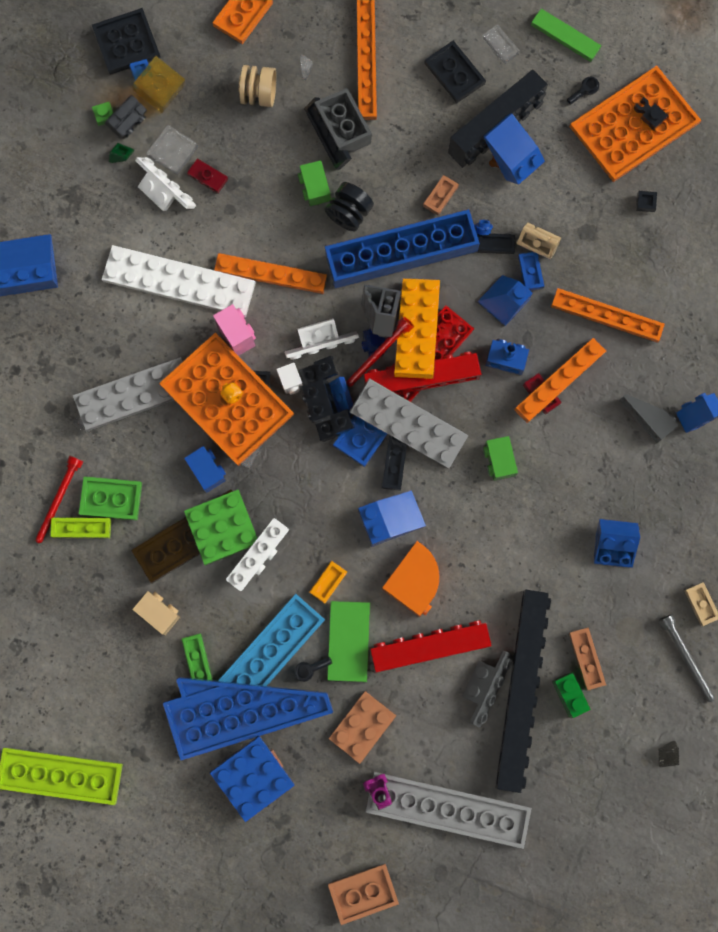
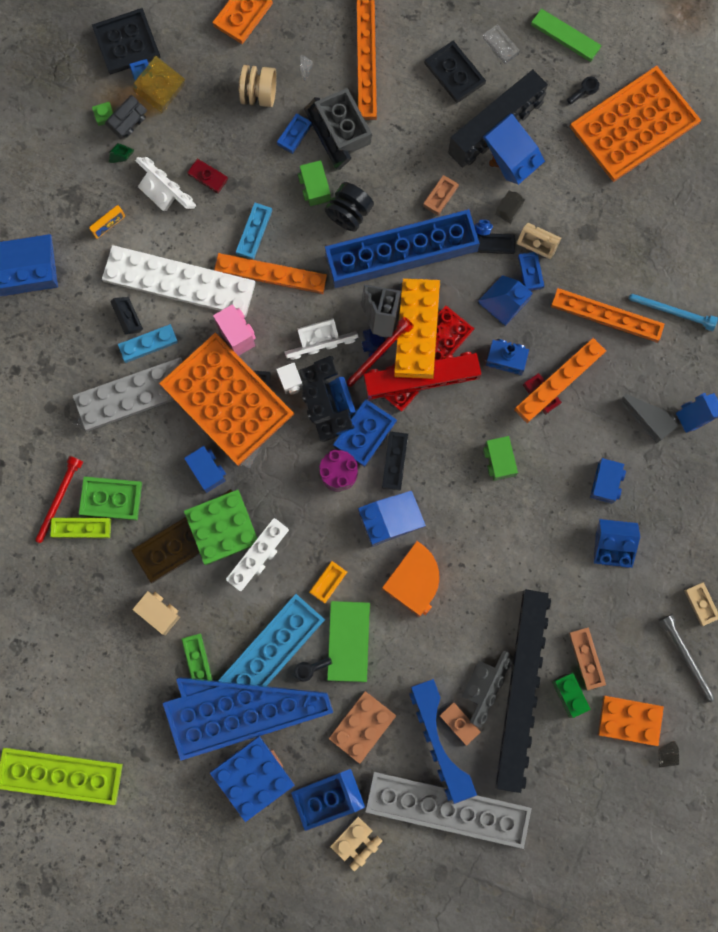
(107, 221): none -> light orange tile
(126, 315): none -> black plate
(148, 343): none -> dark azure plate
(172, 149): clear plate -> none
(231, 393): light orange piece -> none
(254, 231): none -> dark azure plate
(294, 133): none -> blue plate
(328, 800): none -> blue slope
(338, 470): none -> magenta brick
(351, 839): none -> tan plate
(363, 894): nougat plate -> none
(377, 787): magenta plate -> none
(408, 423): light grey plate -> none
(430, 647): red brick -> none
(457, 781): none -> blue arch
(459, 724): none -> nougat plate
(510, 206): none -> clear smoke brick
(607, 481): none -> blue brick
(630, 720): none -> orange plate
(646, 201): black plate -> none
(653, 115): black plate -> none
(708, 322): none -> dark azure piece

